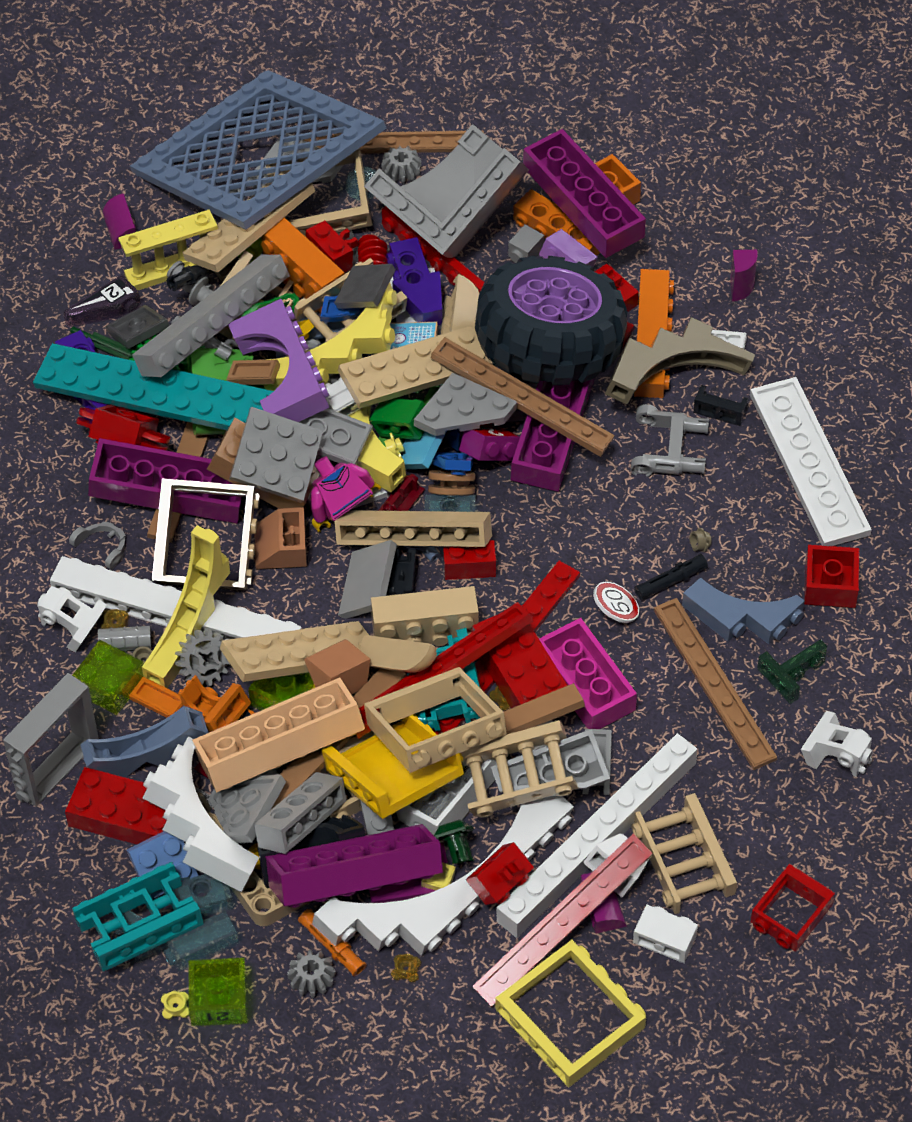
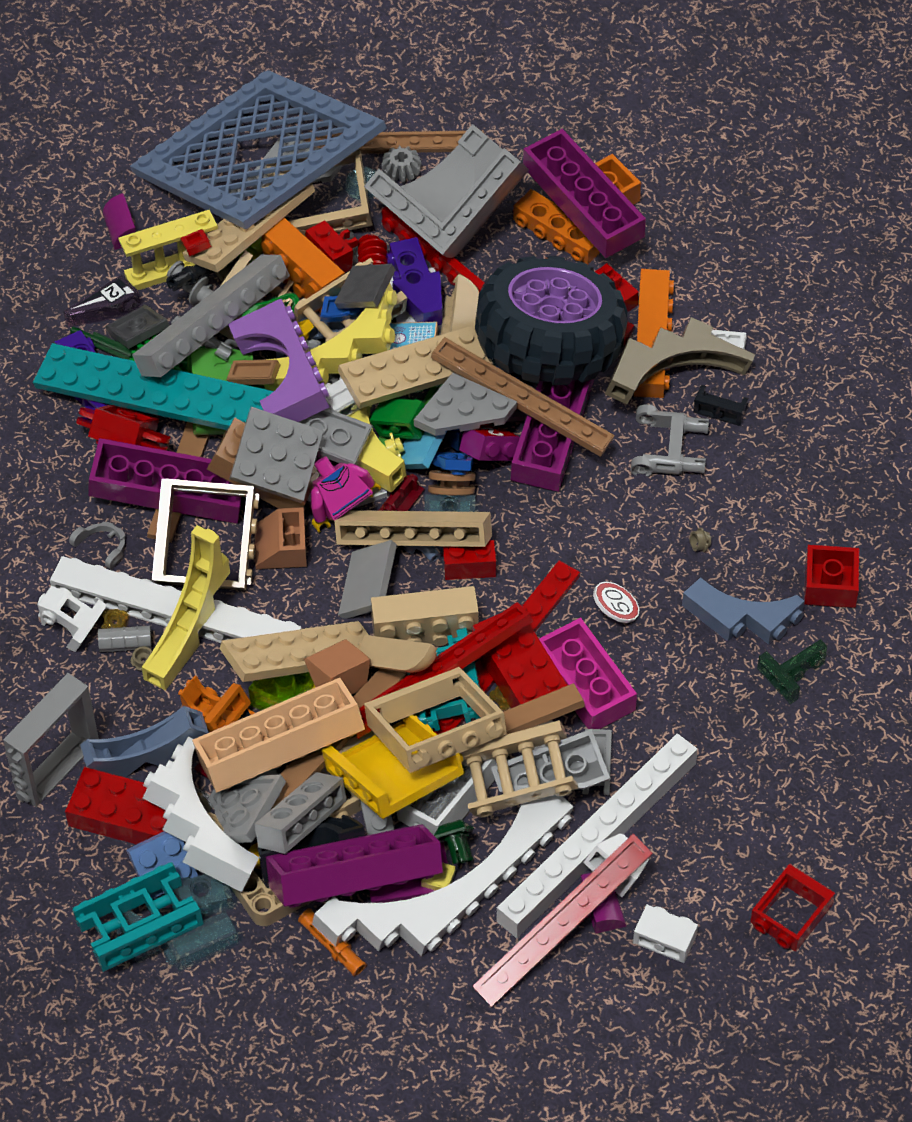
(109, 675): clear neon green brick -> none
(156, 697): orange tile -> none
(175, 998): light yellow plate -> none
(194, 664): light grey gear -> none
(195, 242): none -> red tile
(217, 991): clear neon green brick -> none
(318, 981): light grey gear -> none
(402, 573): black hinge -> none
(409, 961): clear yellow plate -> none
(500, 874): red brick -> none
(525, 243): light grey brick -> none
(537, 1040): light yellow window -> none
(563, 245): medium lavender brick -> none
(679, 573): black pin -> none
(701, 835): tan fence -> none
(715, 684): medium nougat tile -> none
(743, 273): magenta brick -> none
(810, 462): white plate -> none
(852, 753): white tile -> none

